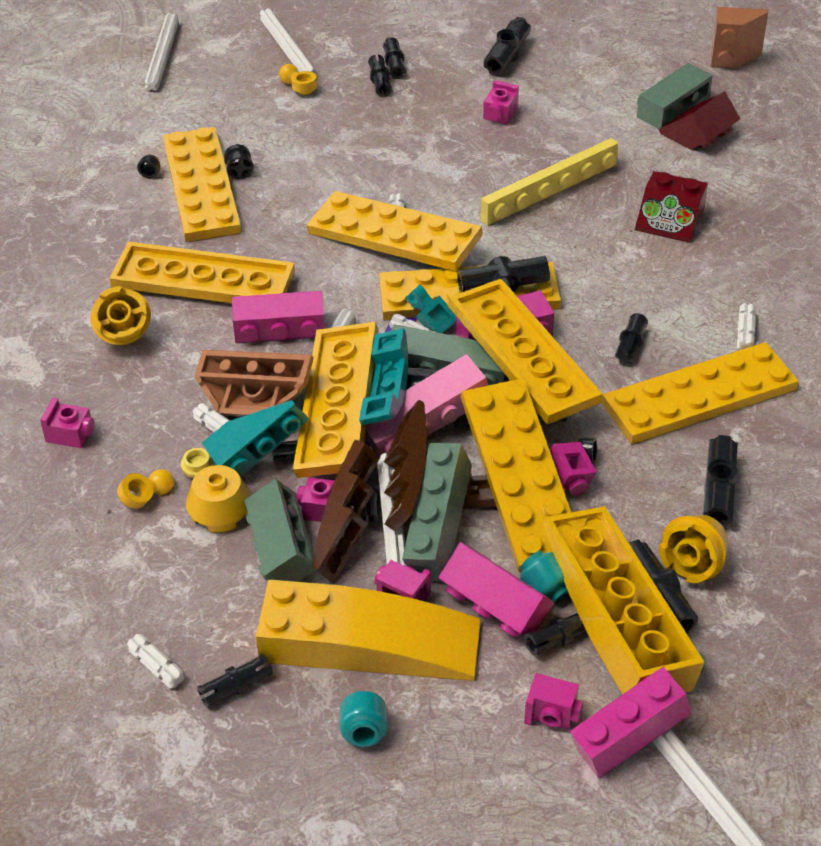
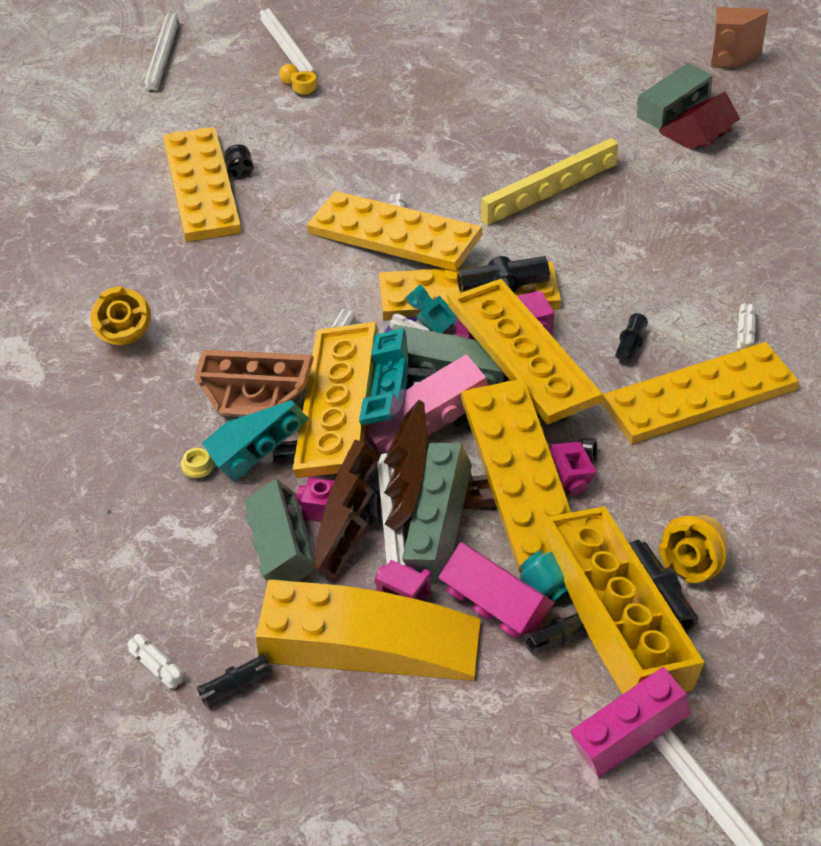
(66, 424): dark pink brick -> none
(150, 169): black hinge -> none
(159, 482): yellow plate -> none
(198, 273): yellow plate -> none
(212, 419): white axle -> none
(217, 498): yellow cone -> none
(277, 316): dark pink brick -> none
(363, 718): teal head -> none
(379, 75): black pin -> none
(394, 58): black pin -> none
(501, 102): dark pink brick -> none
(507, 46): black piece -> none
(553, 702): dark pink brick -> none
(671, 206): dark red slope -> none
(720, 479): black piece -> none

